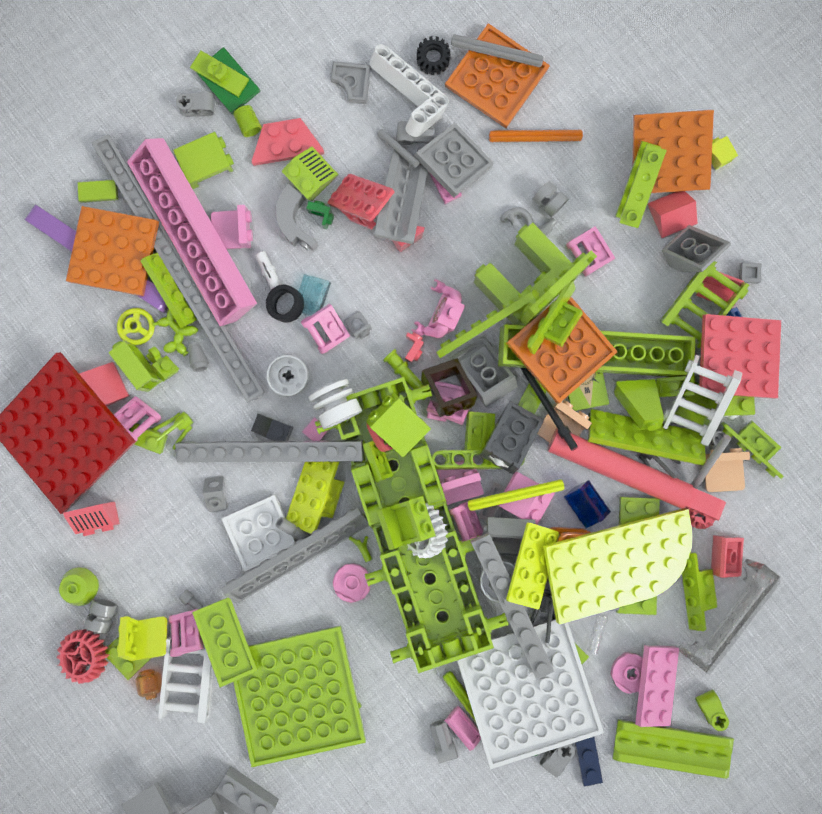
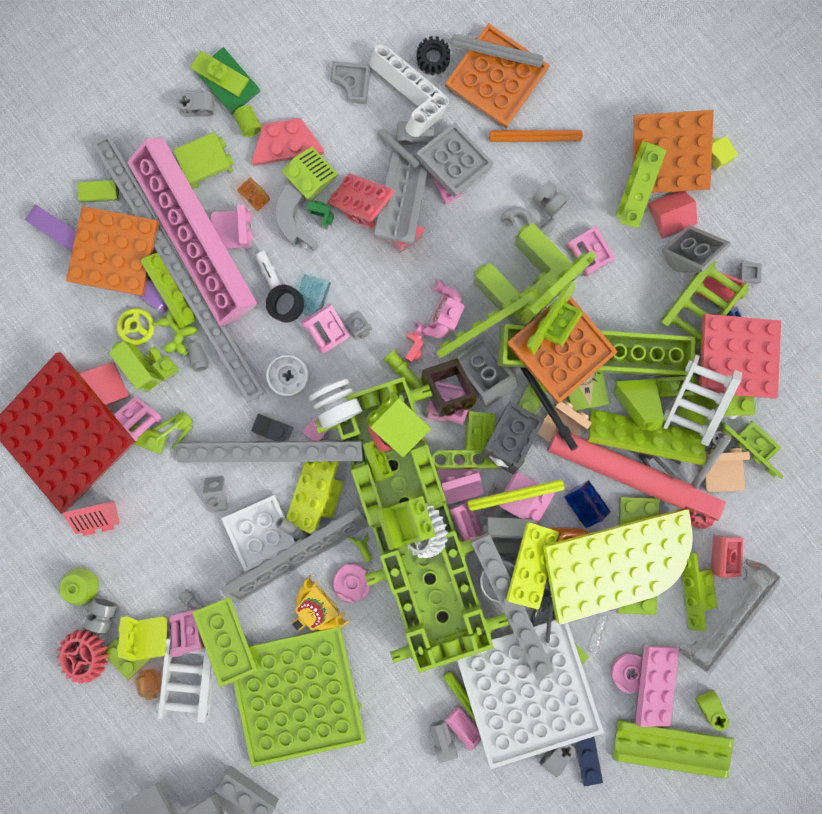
(253, 194): none -> clear orange bracket
(316, 609): none -> yellow torso

